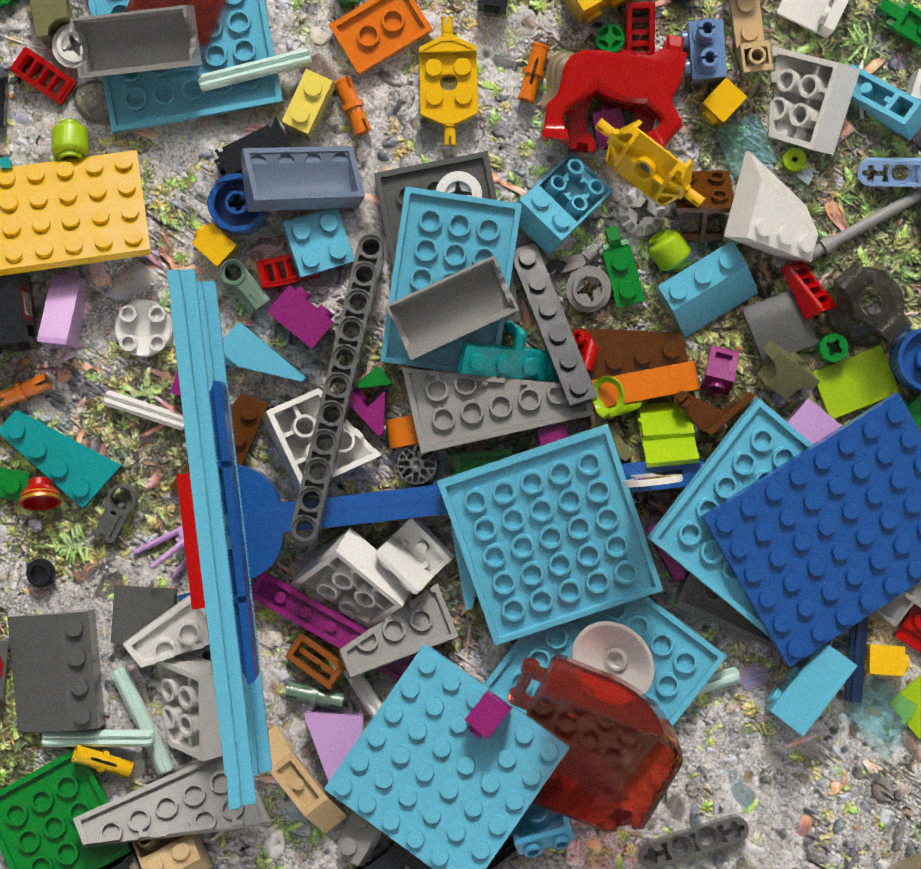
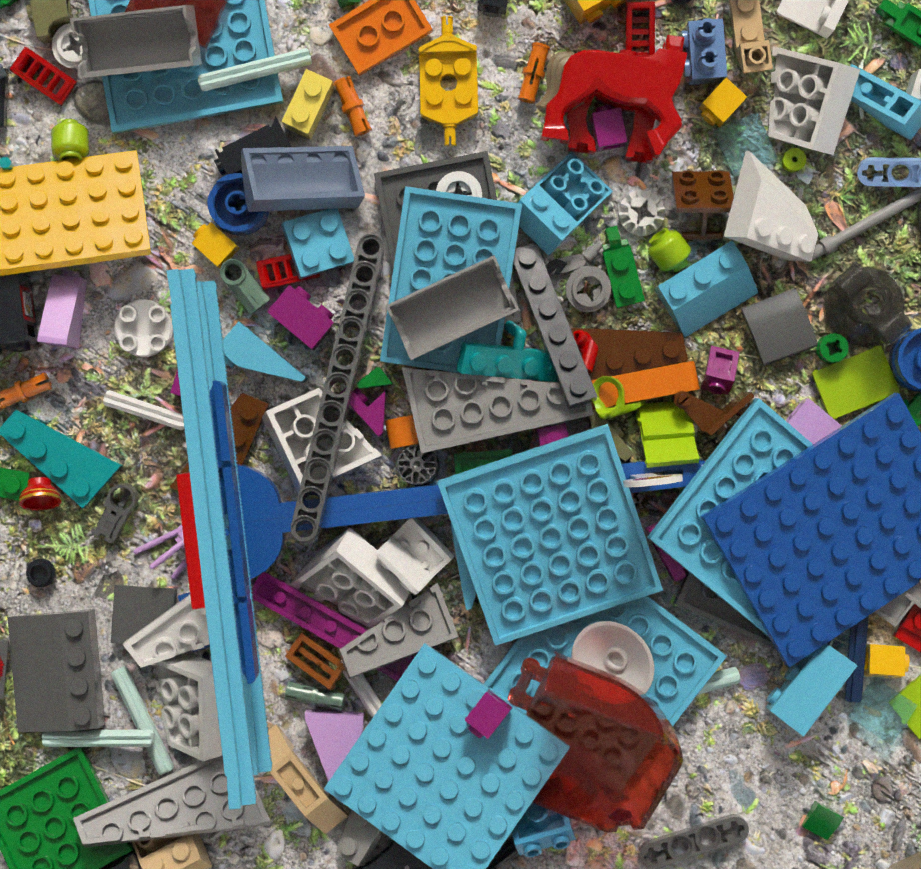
(121, 766): yellow pin -> none
(609, 34): green wheel -> none
(668, 176): yellow plate -> none
(785, 371): olive brick -> none
(807, 290): red slope -> none
(822, 820): none -> green slope

